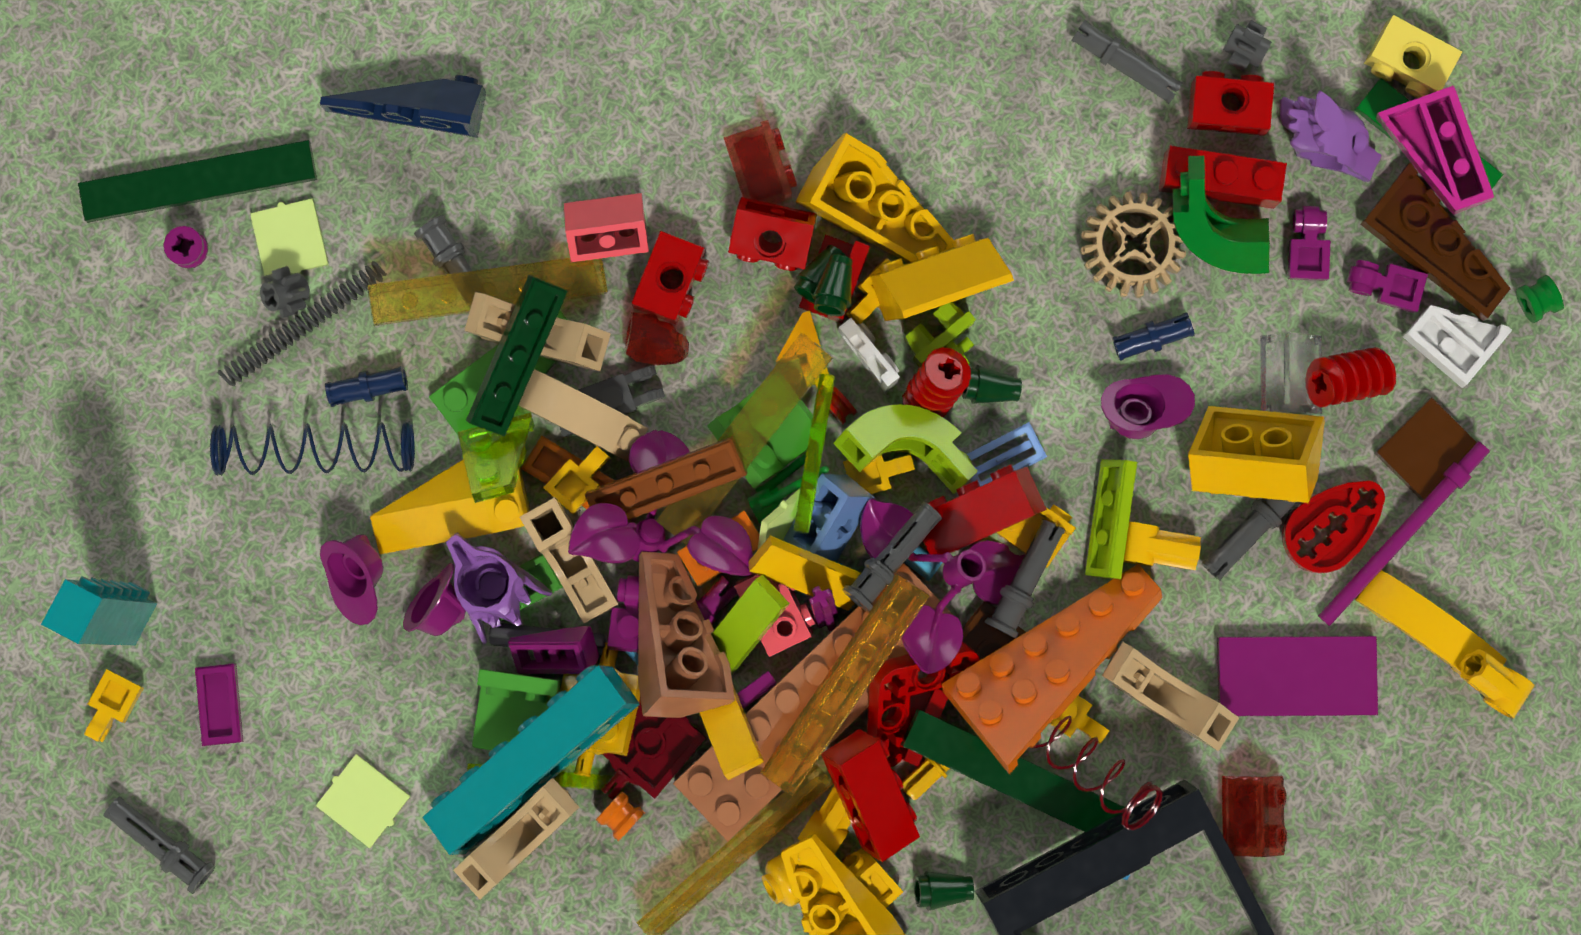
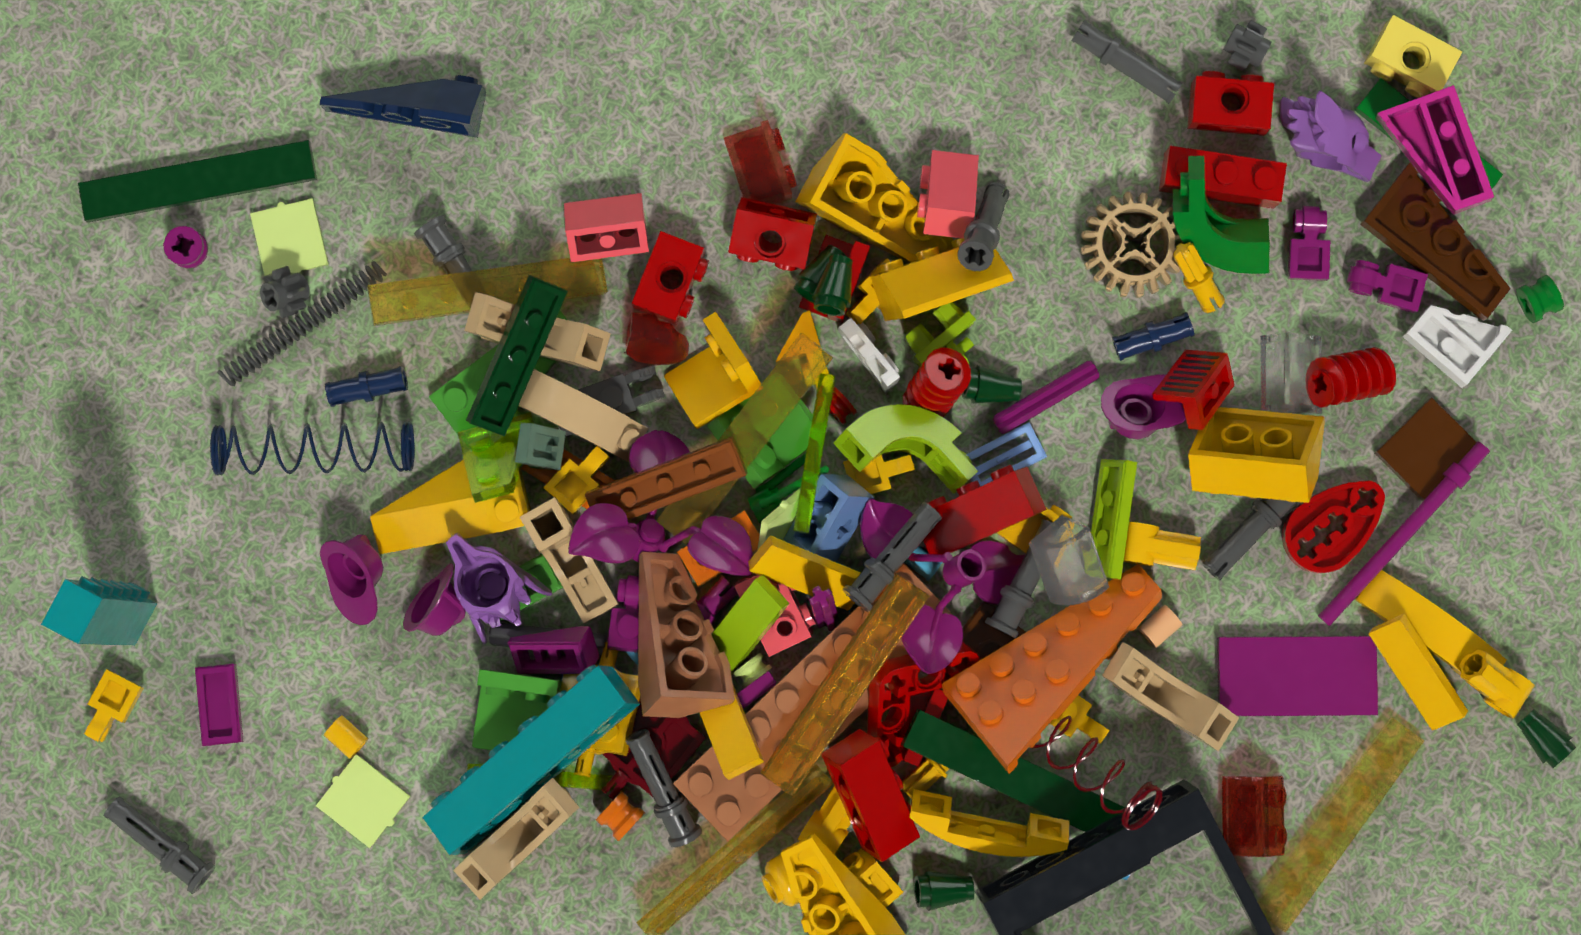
(345, 737): none -> yellow hinge
(540, 446): none -> sand green bracket
(669, 804): none -> dark grey pin
(714, 377): none -> yellow bracket
(752, 670): none -> yellowish green bush
(950, 193): none -> coral brick
(982, 234): none -> dark grey pin
(988, 835): none -> yellow slope
(1046, 397): none -> magenta axle
(1068, 562): none -> clear brick
(1160, 626): none -> light nougat hinge
(1198, 276): none -> yellow axle
(1198, 382): none -> red panel
(1338, 823): none -> clear yellow tile
(1418, 672): none -> yellow tile
(1546, 738): none -> dark green cone

